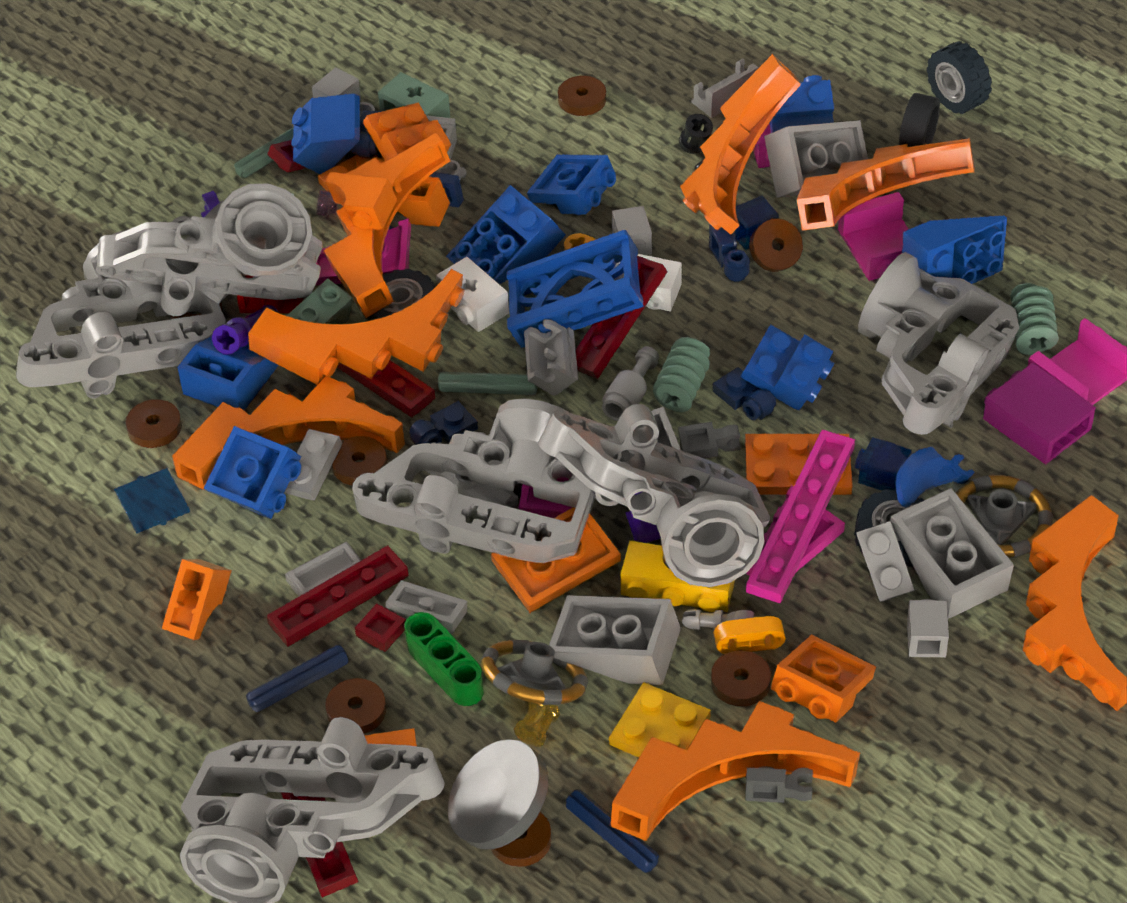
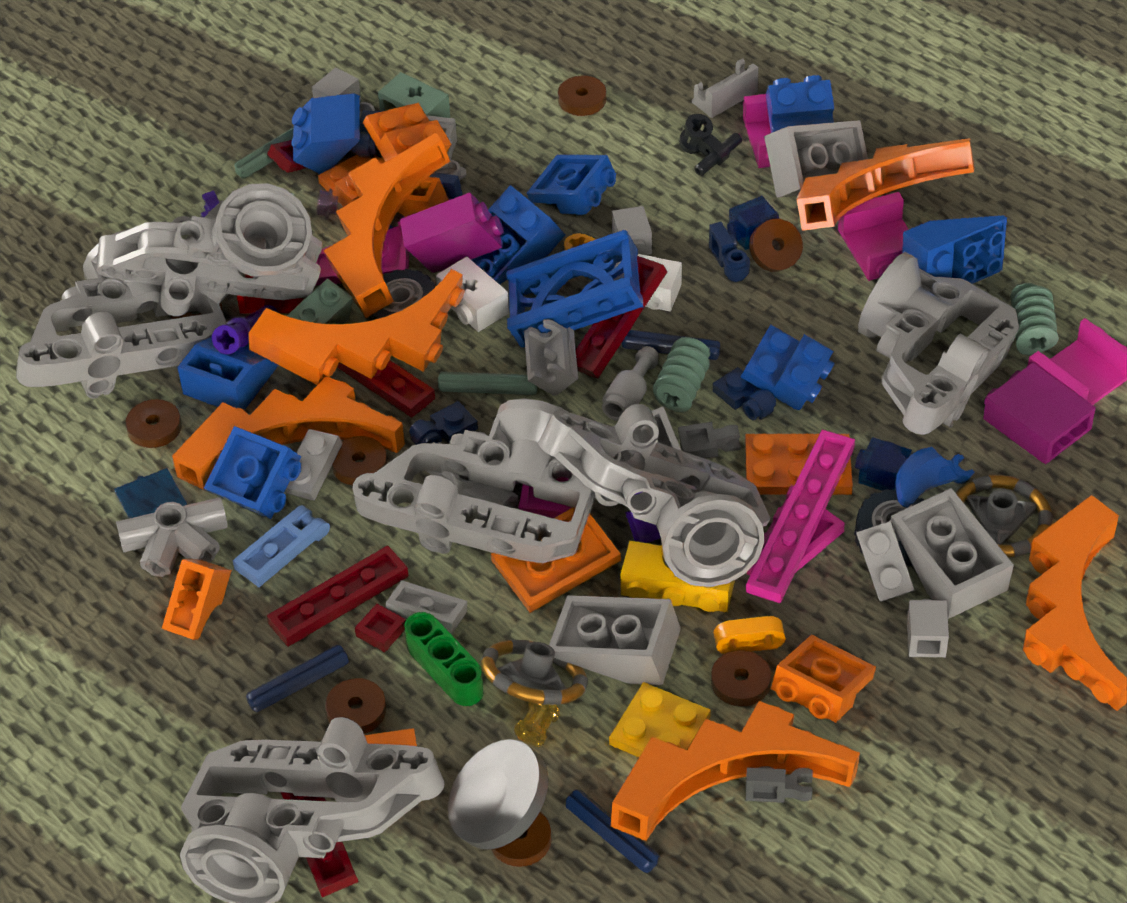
(165, 542): none -> light grey piece
(280, 545): none -> medium blue plate
(321, 568): light grey tile -> none
(365, 198): orange arch -> none
(451, 232): none -> magenta brick
(663, 342): none -> dark blue axle
(695, 618): light grey piece -> none
(747, 114): orange arch -> none
(919, 120): black tyre -> none
(959, 77): black wheel -> none

